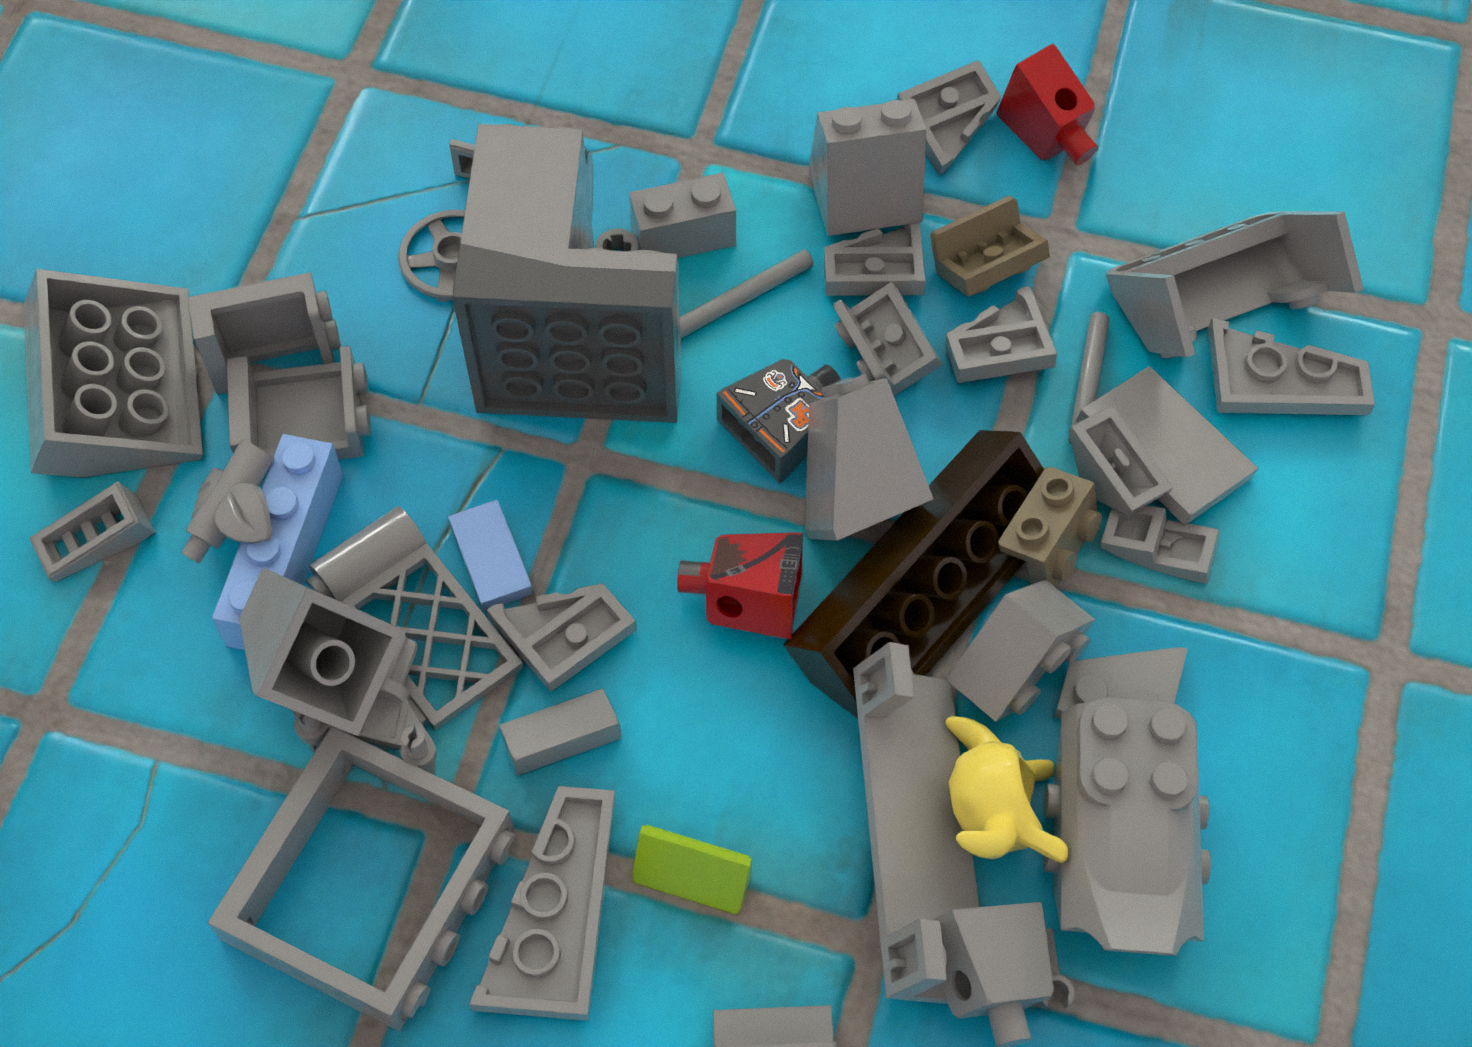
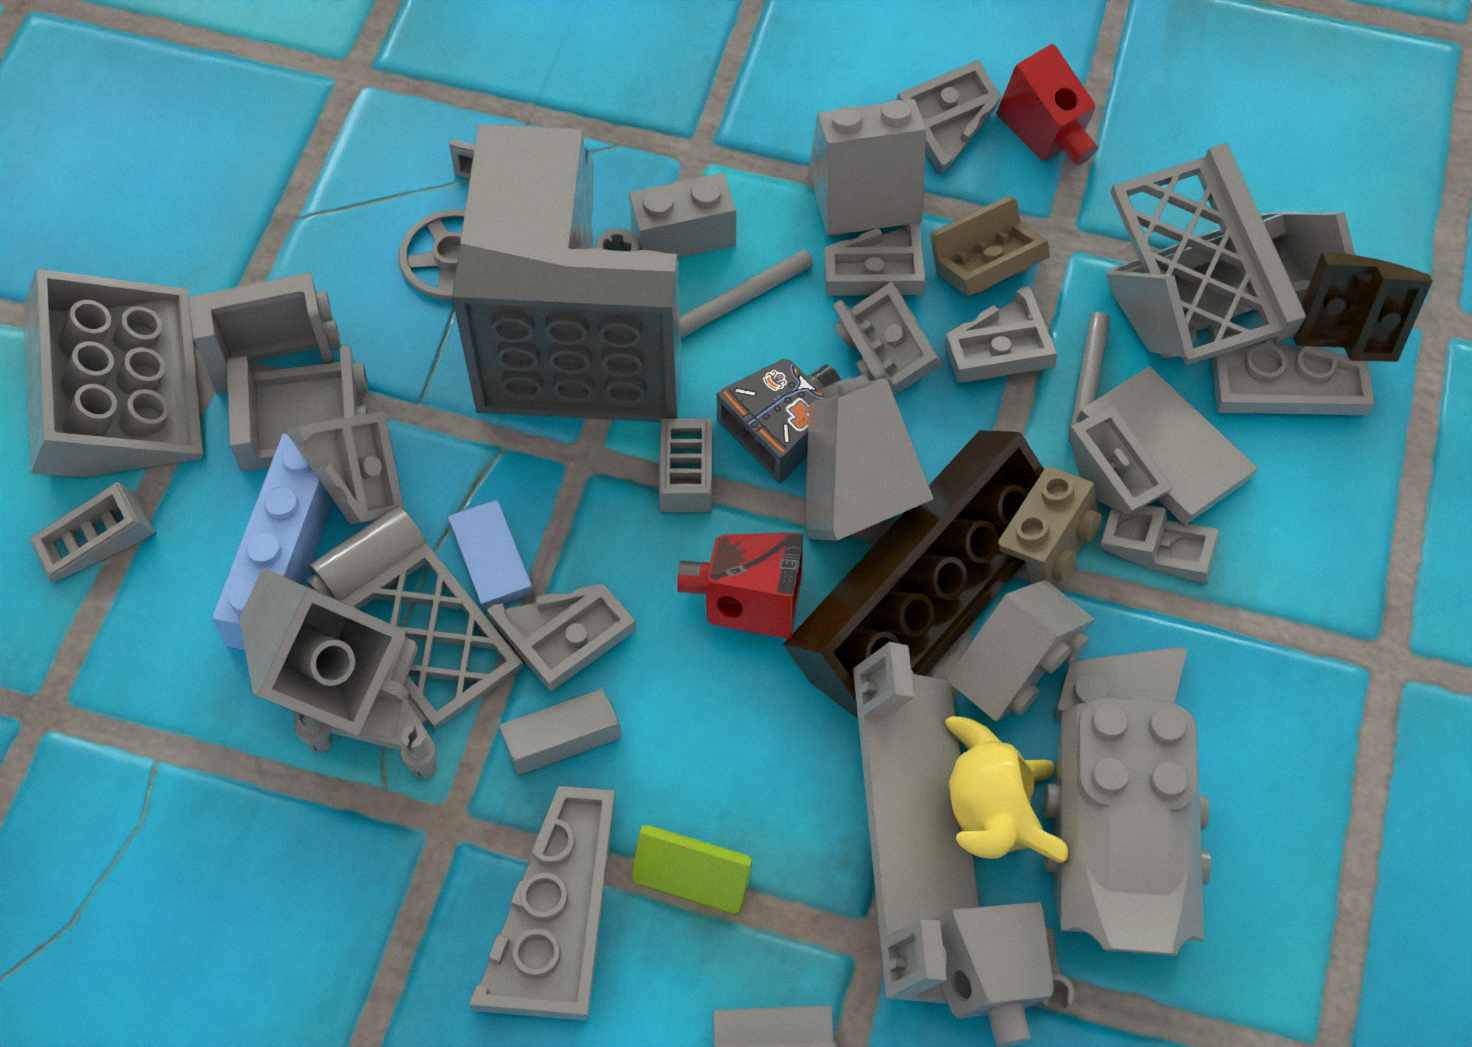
(231, 504): light grey plant -> none
(291, 829): light grey window -> none
(353, 463): none -> light grey wing
(686, 496): none -> light grey slope
(1243, 231): none -> light grey fence
(1362, 306): none -> dark brown slope

